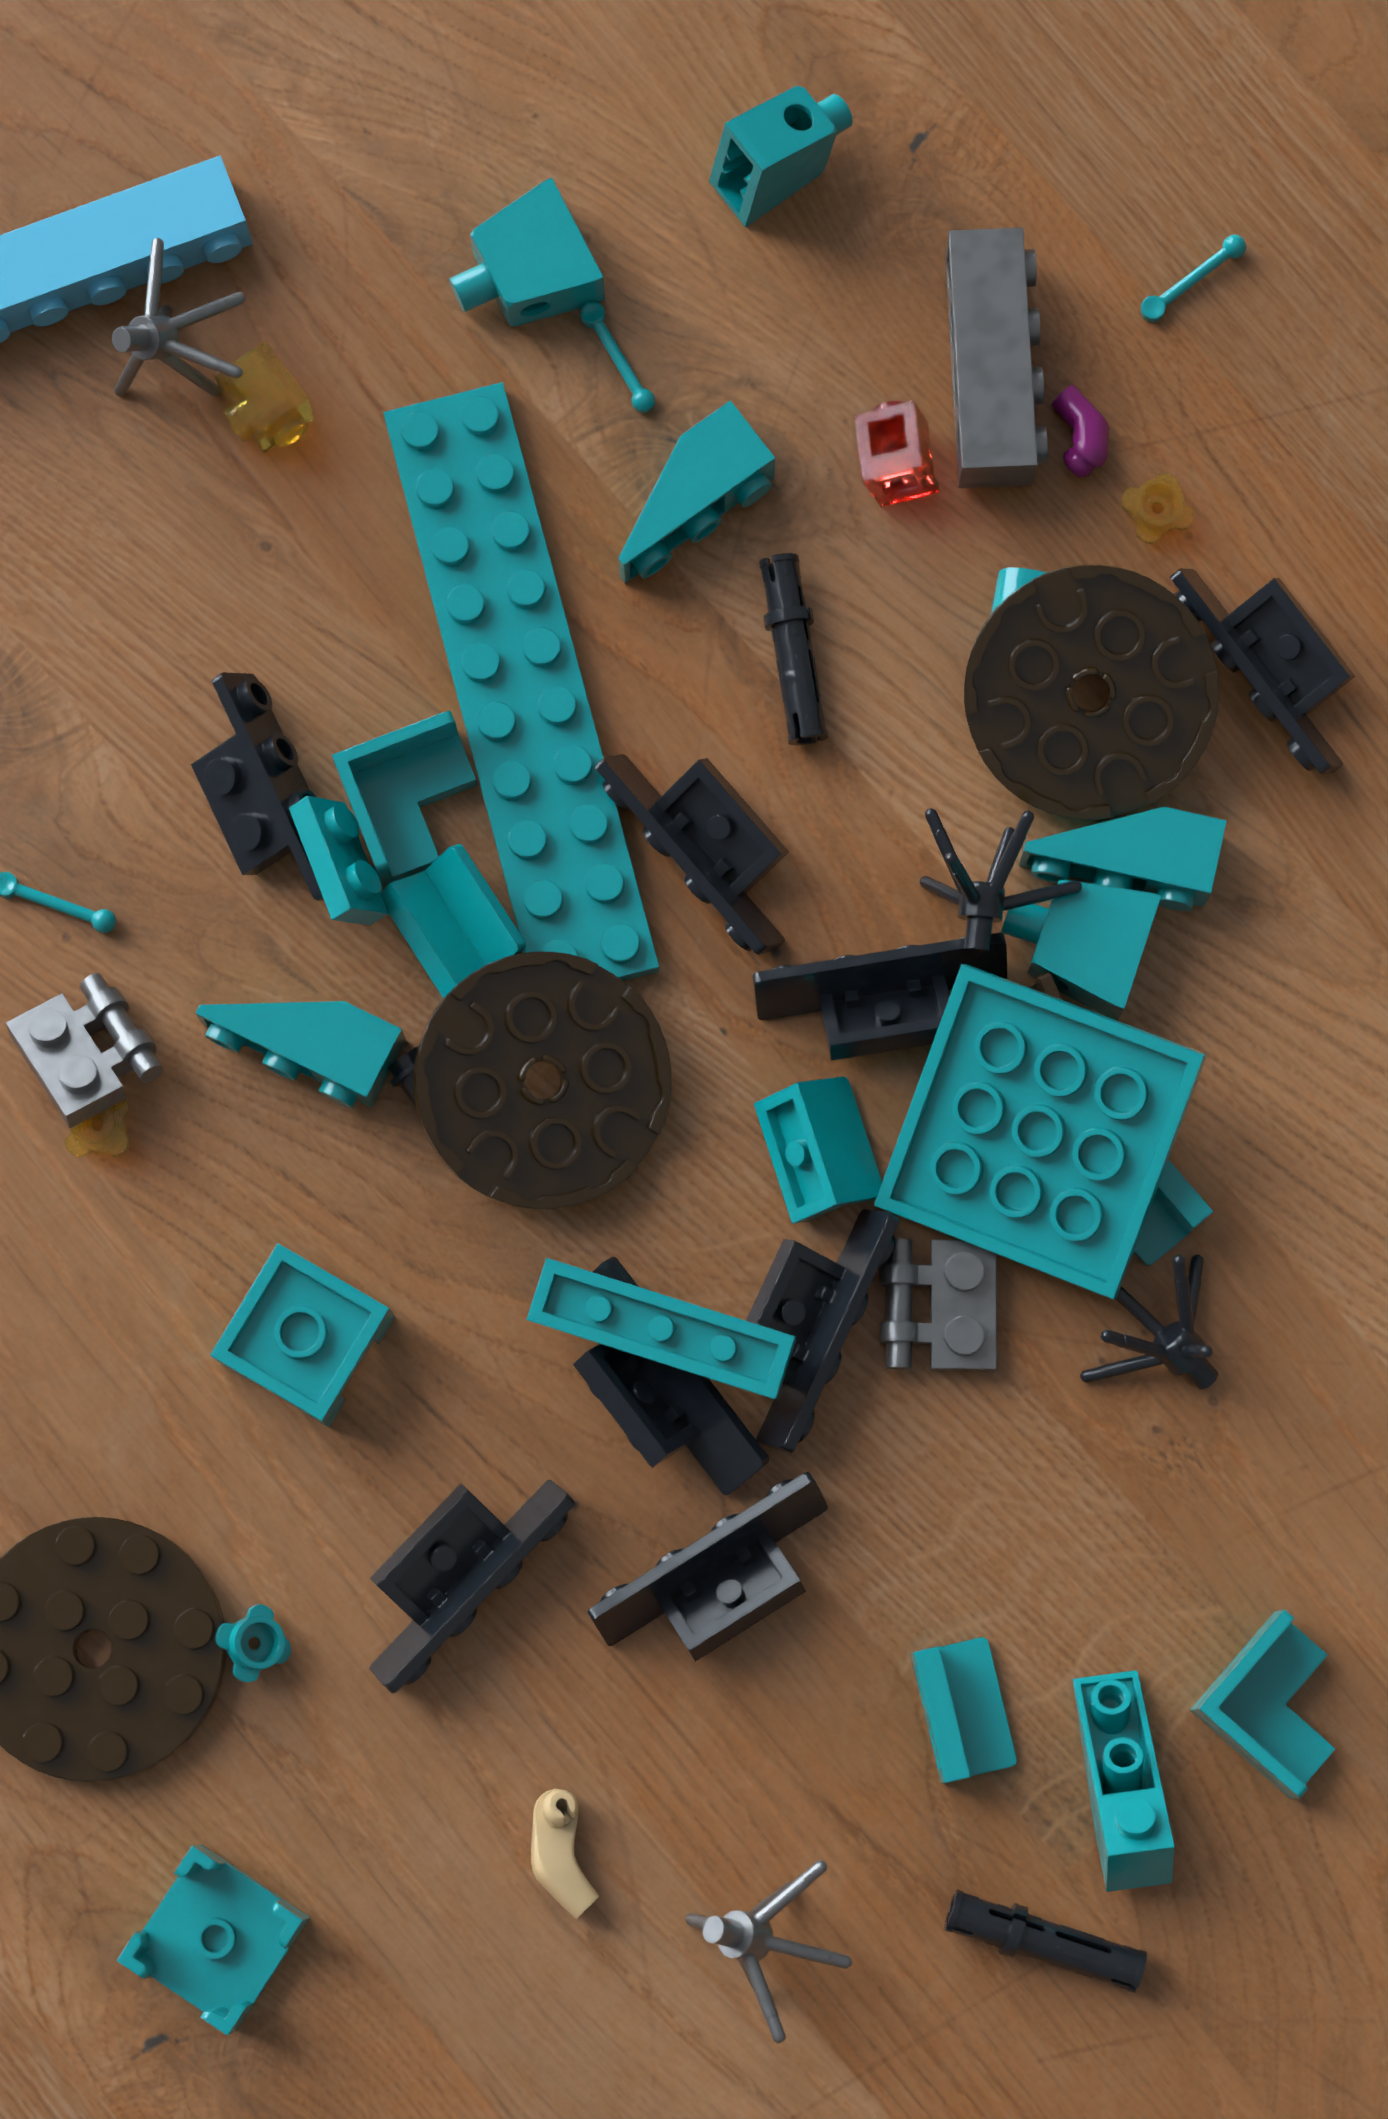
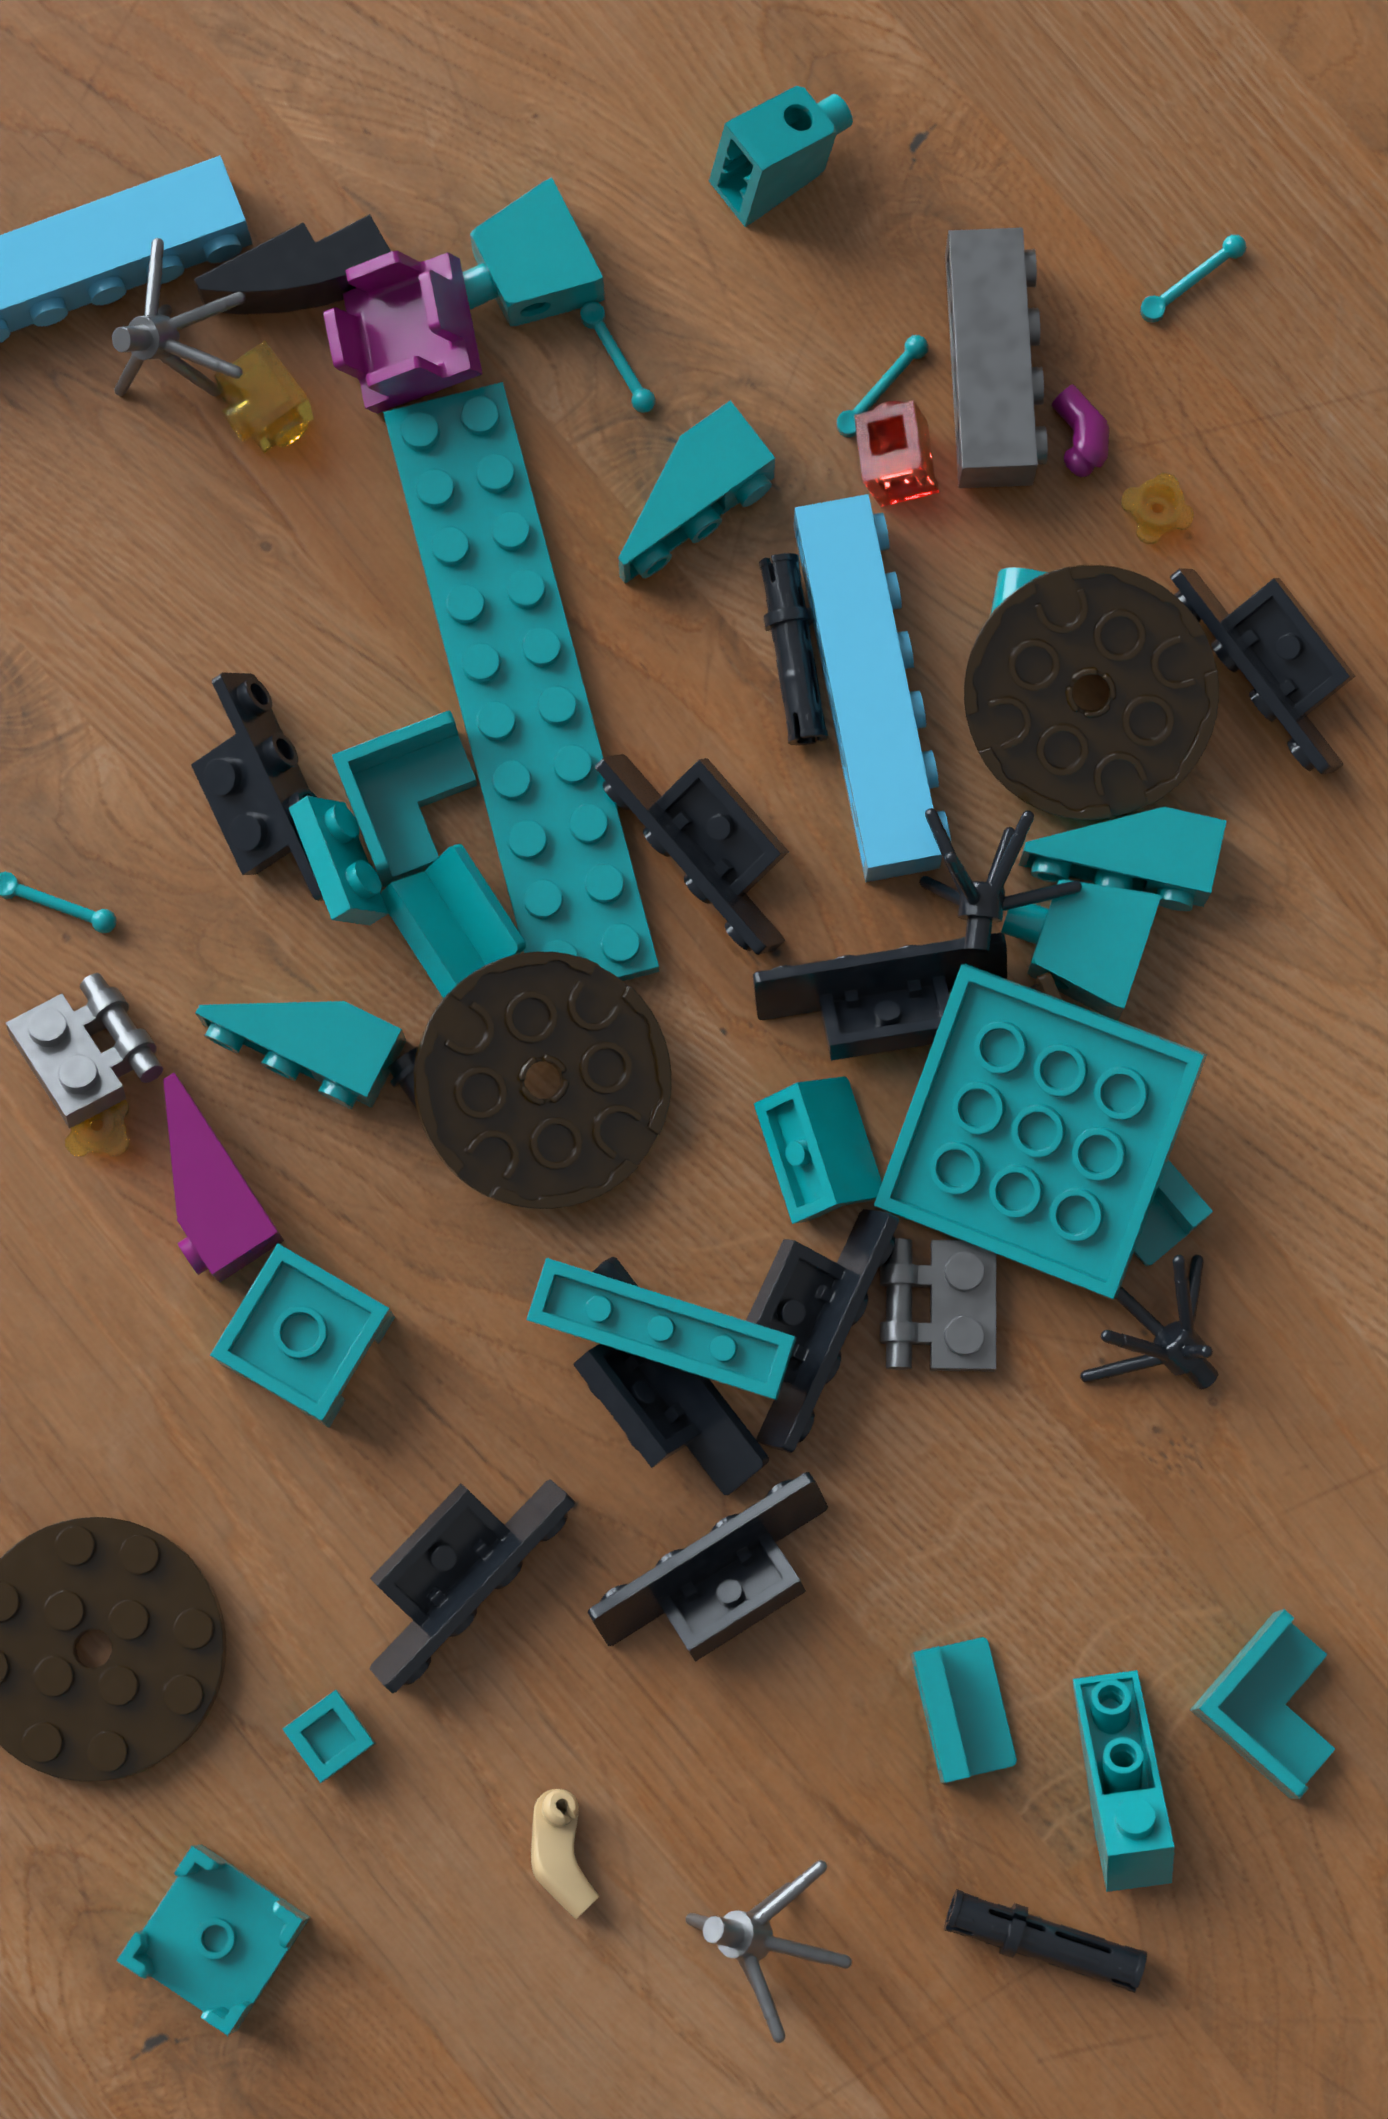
(212, 1198): none -> magenta slope
(272, 1646): teal plate -> none
(294, 269): none -> black slope
(329, 1736): none -> teal plate
(404, 329): none -> magenta panel
(868, 685): none -> medium azure brick
(915, 348): none -> teal hinge

